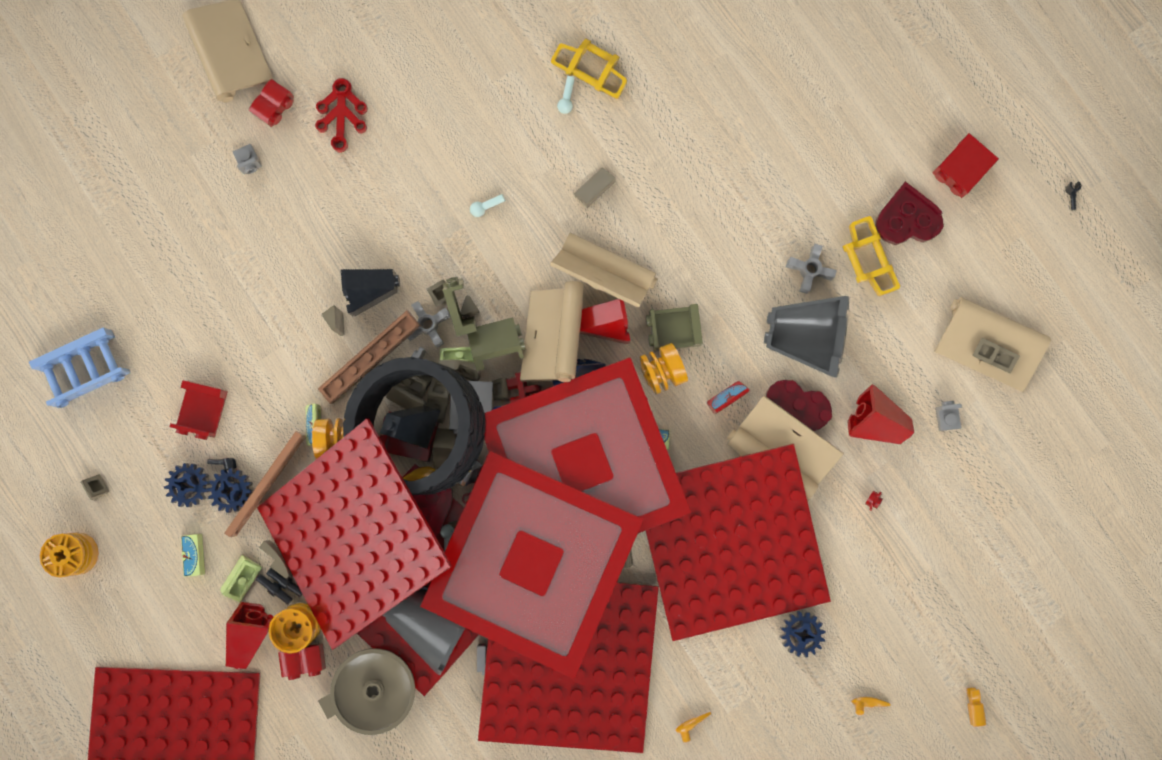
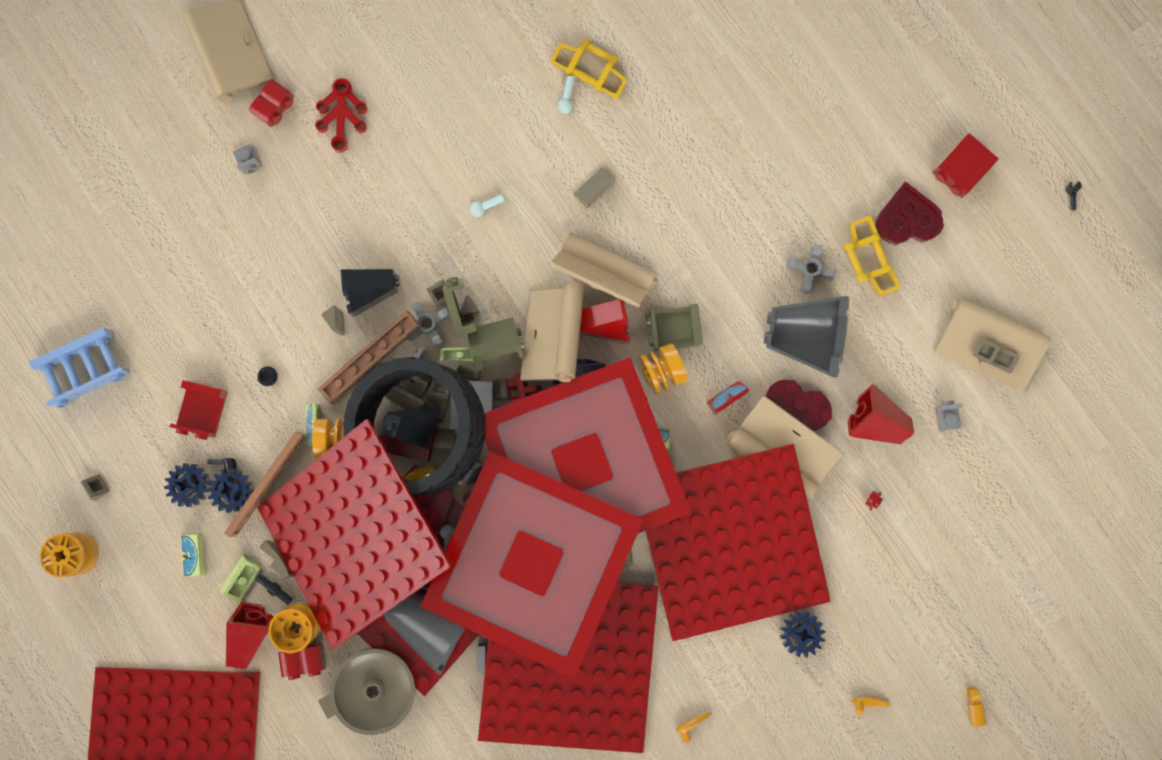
(267, 376): none -> black plate
(284, 583): black bar -> none

